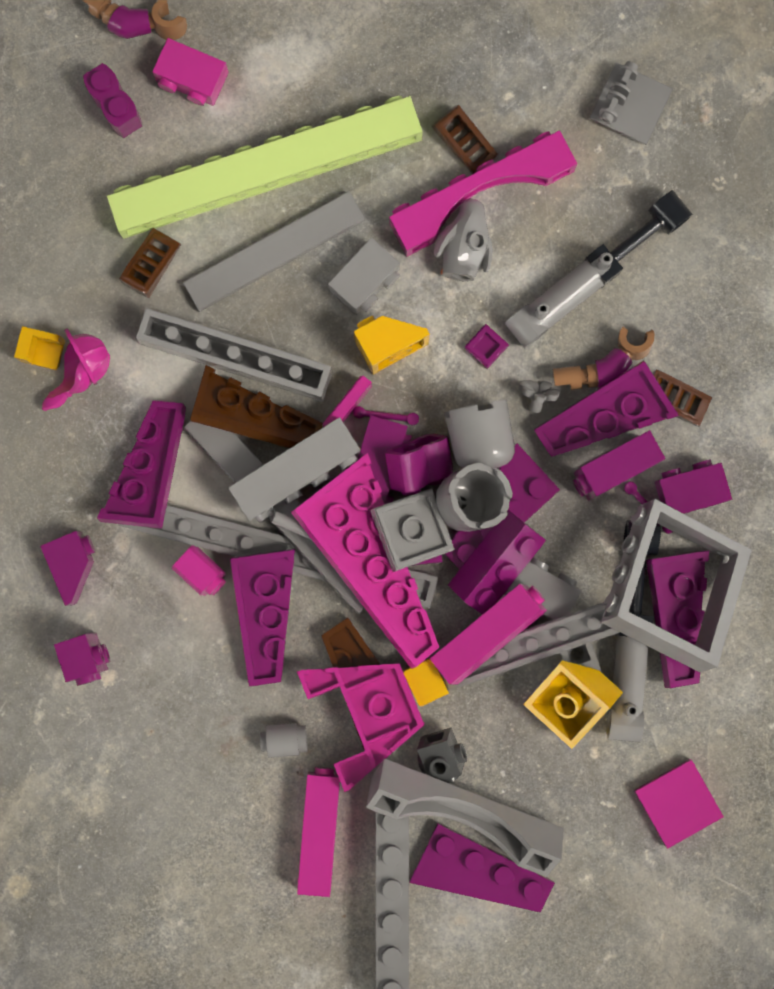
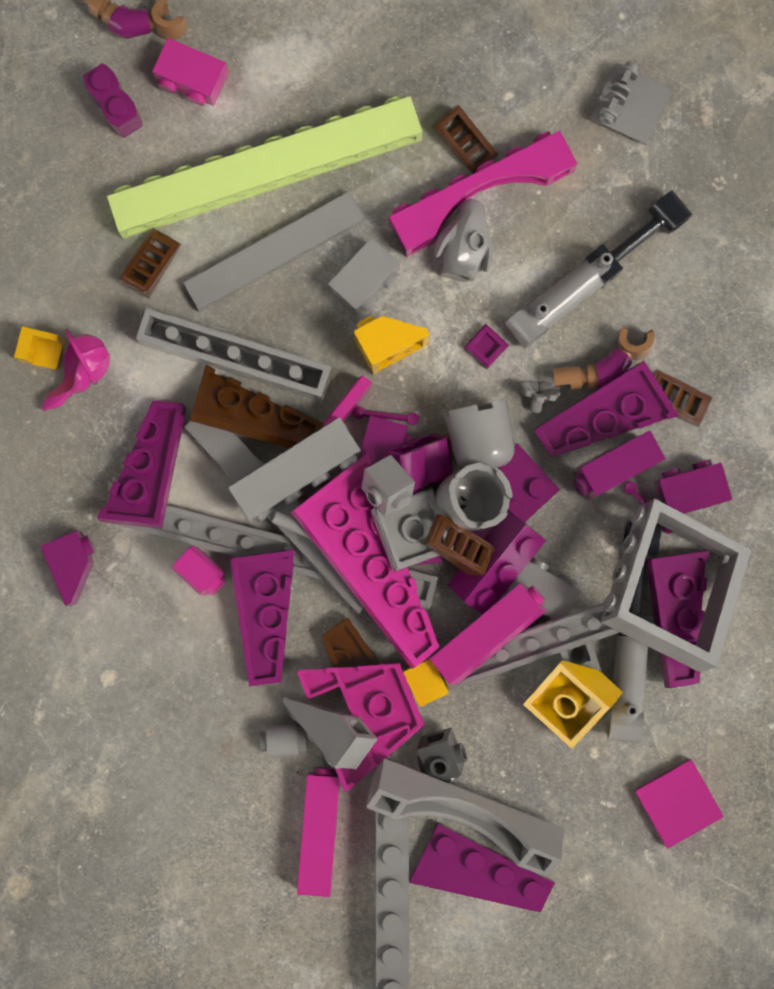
(82, 658): magenta brick -> none
(337, 734): none -> light grey slope
(387, 485): none -> light grey brick
(477, 553): none -> reddish brown slope

